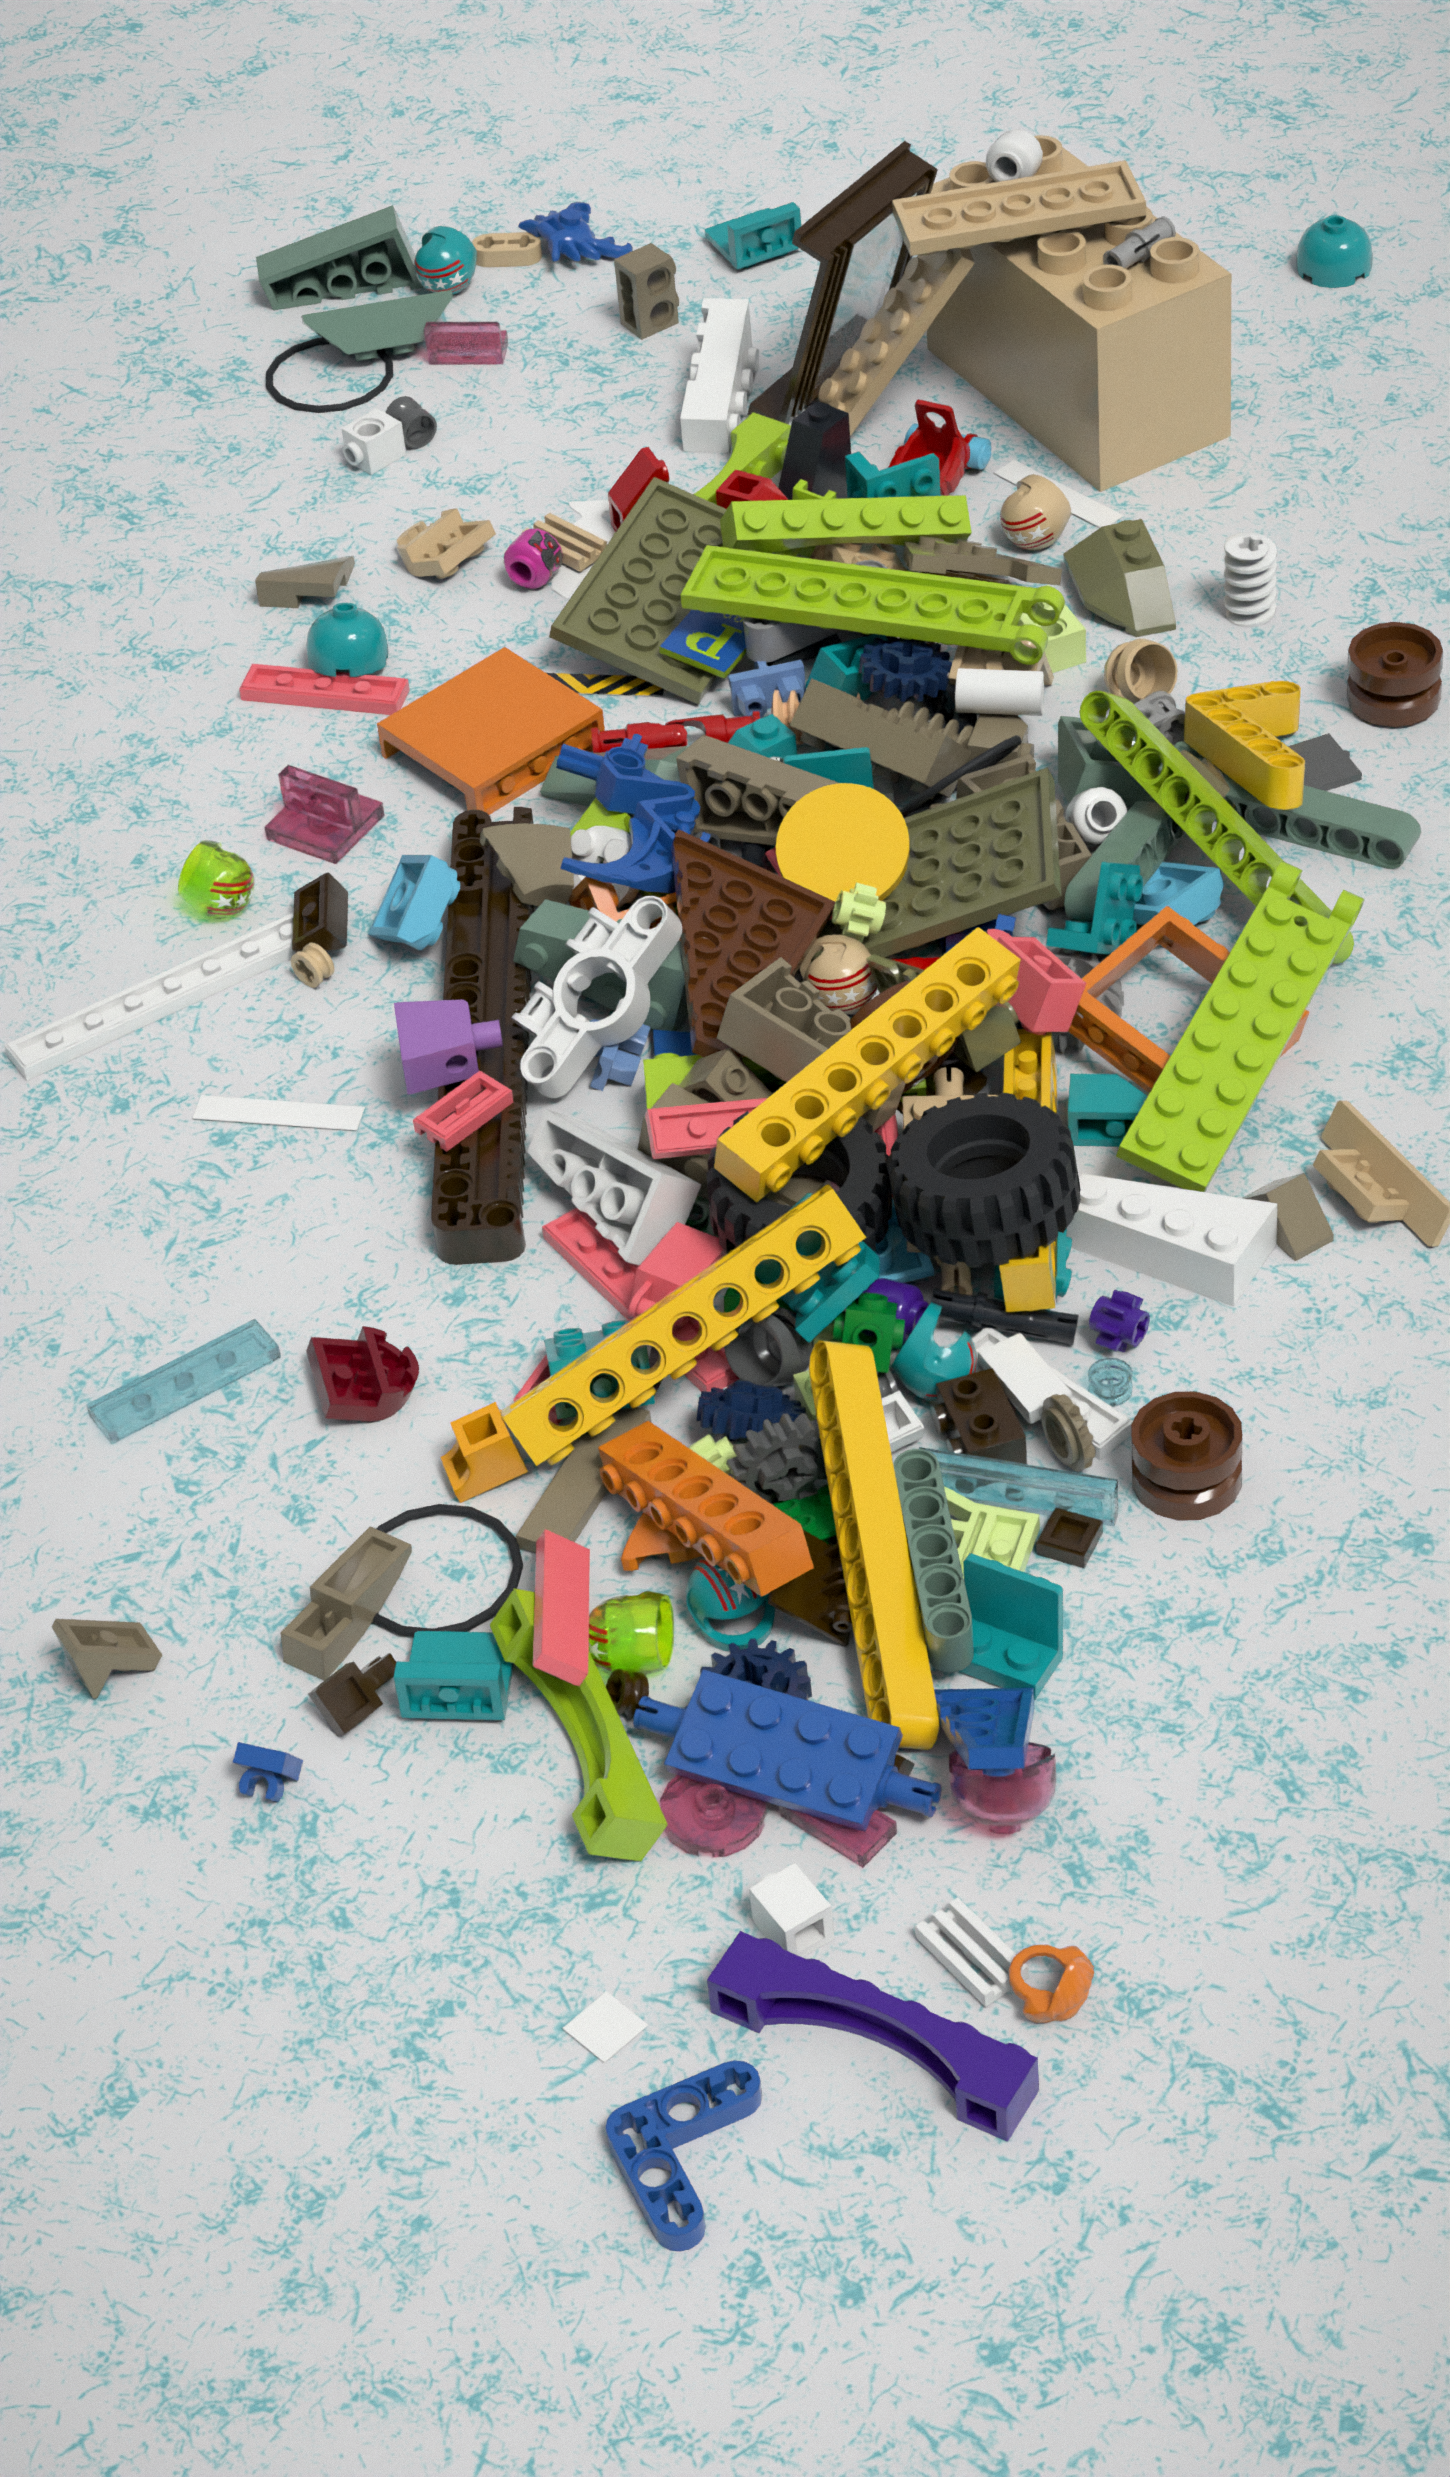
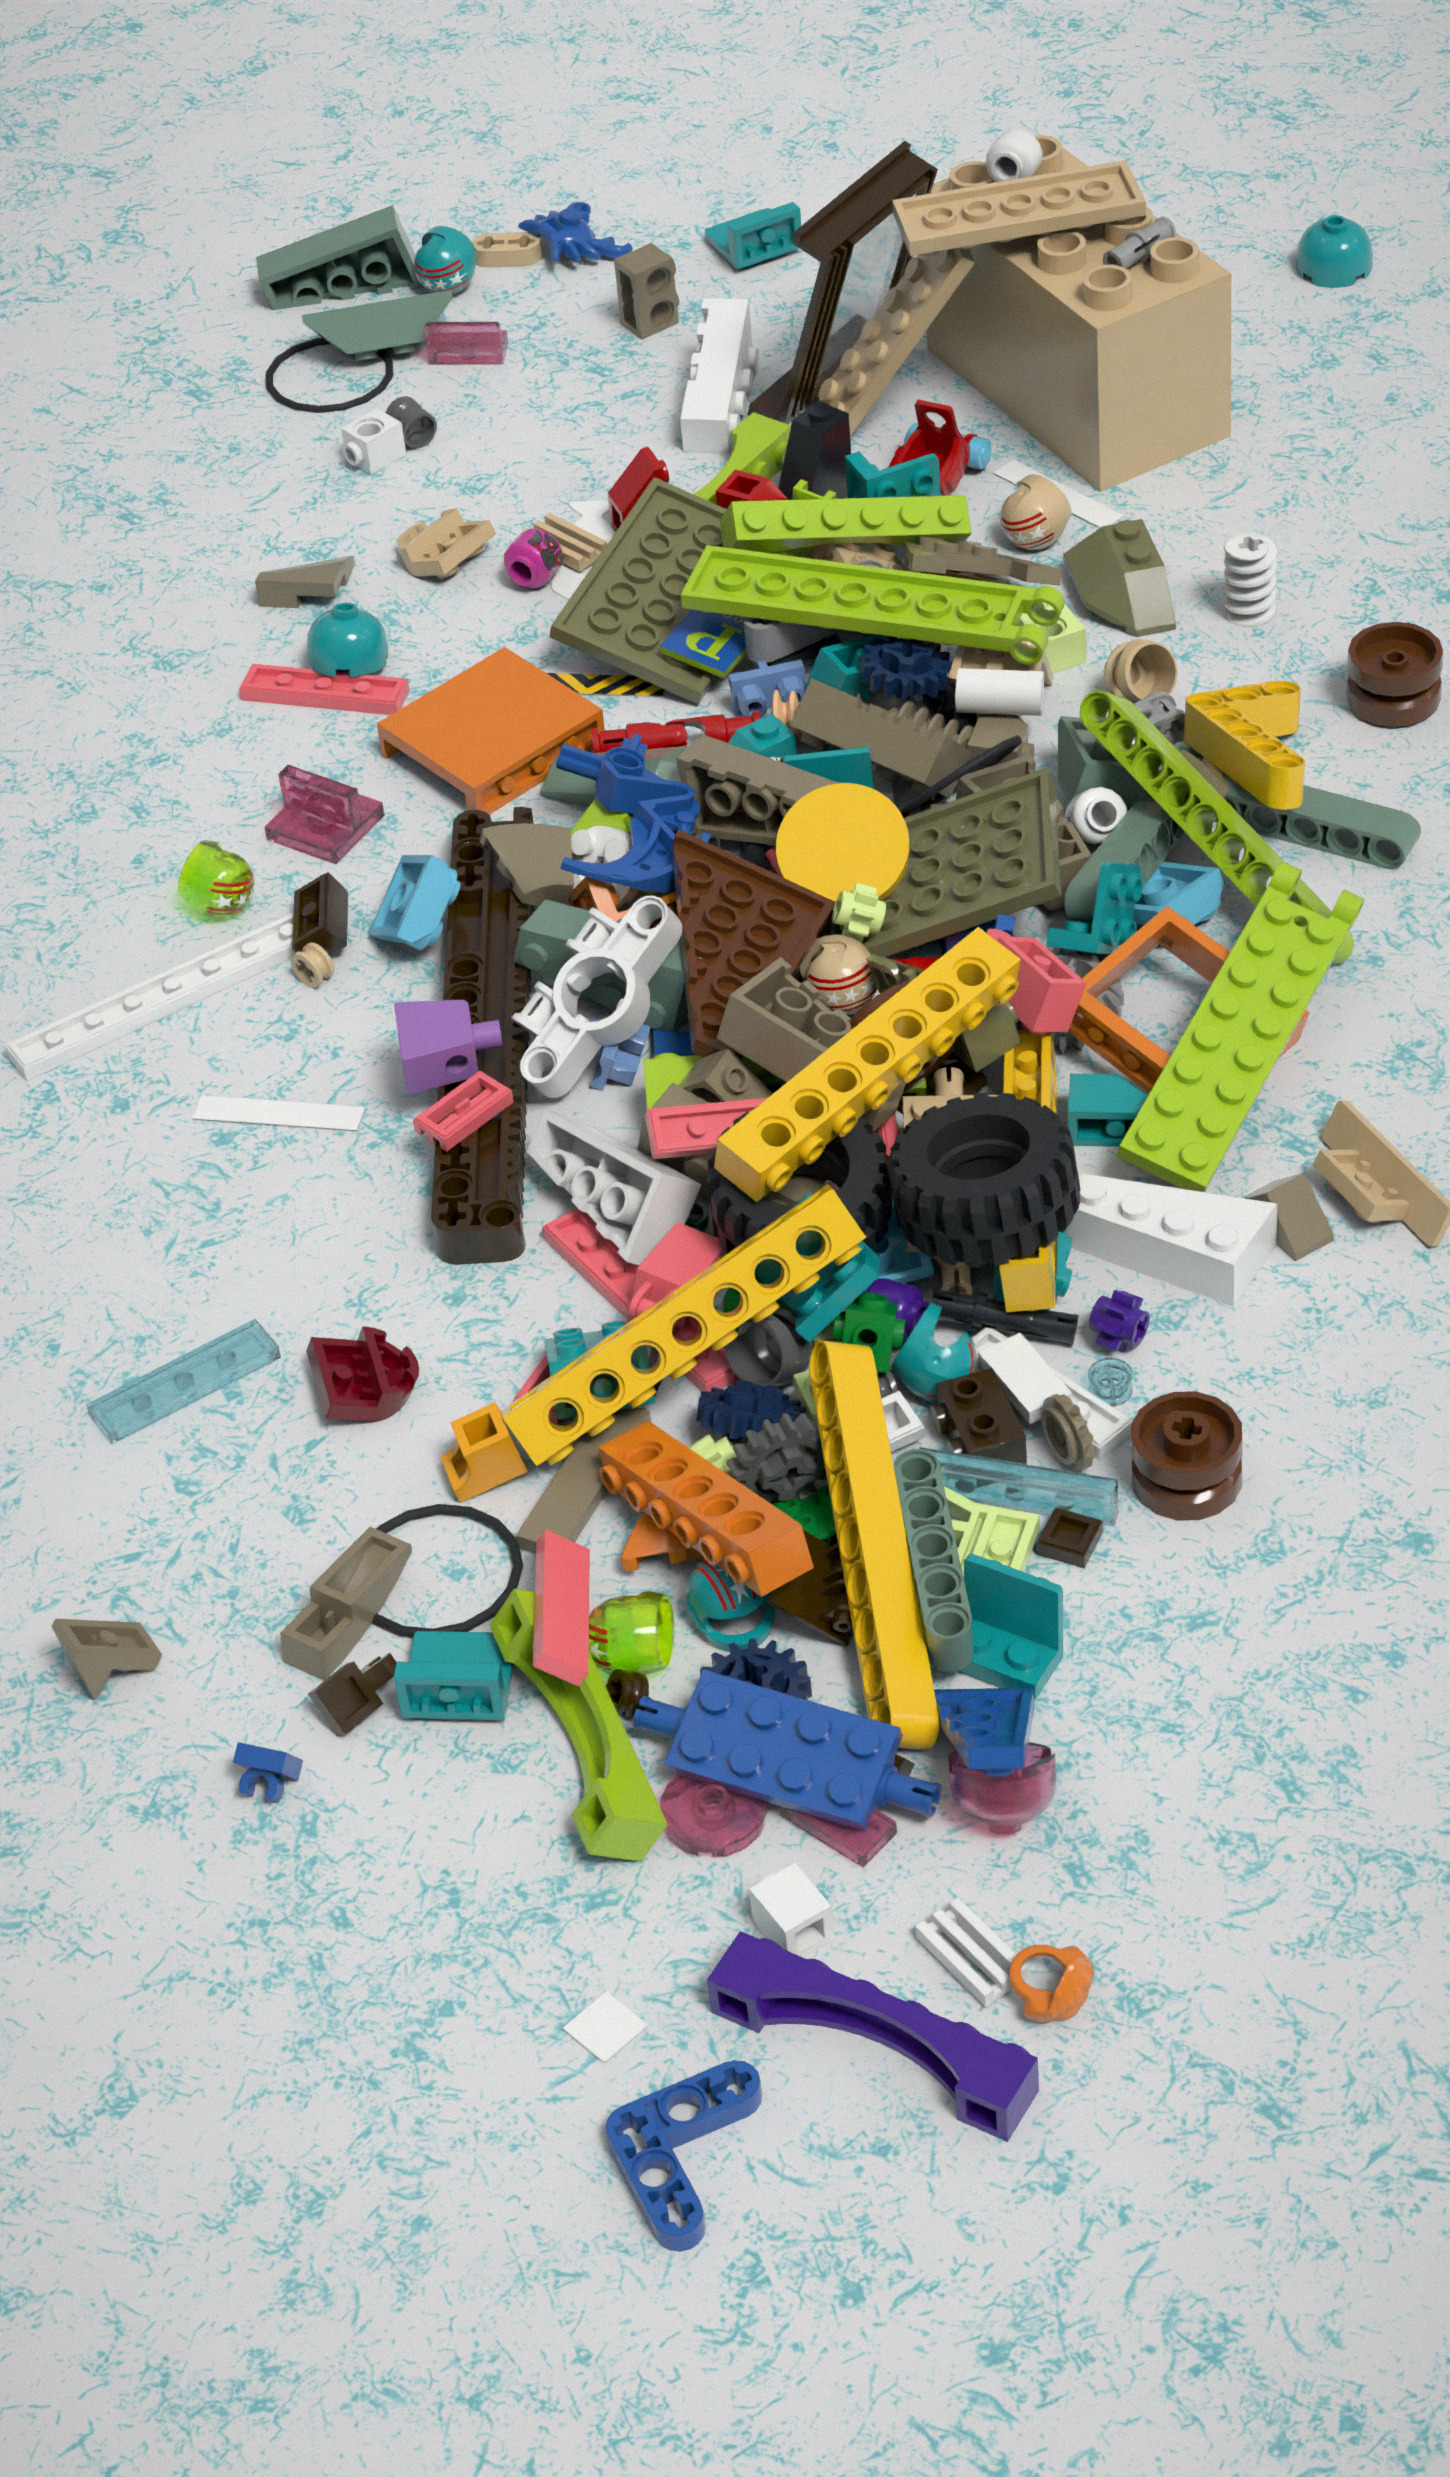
(1326, 763): dark grey piece -> none

